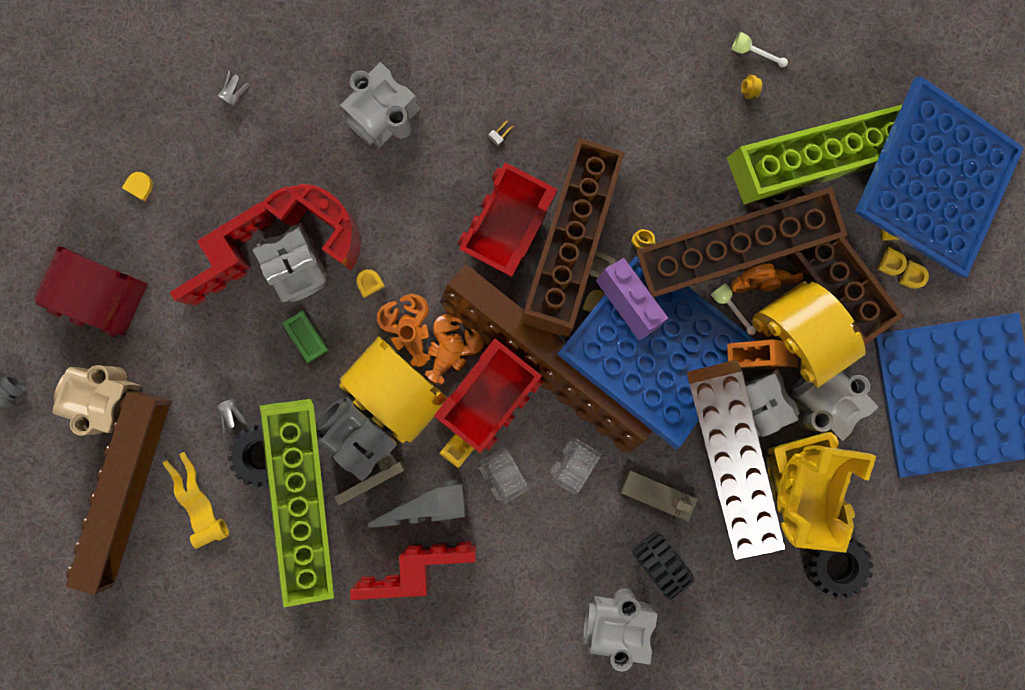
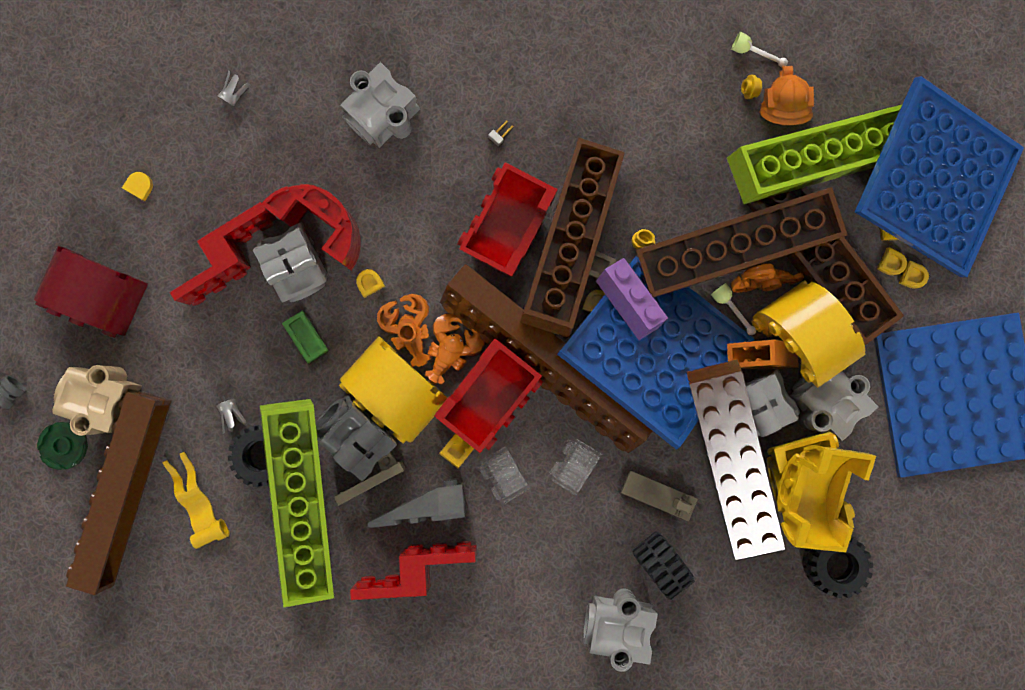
(69, 447): none -> dark green tile
(788, 99): none -> orange helmet

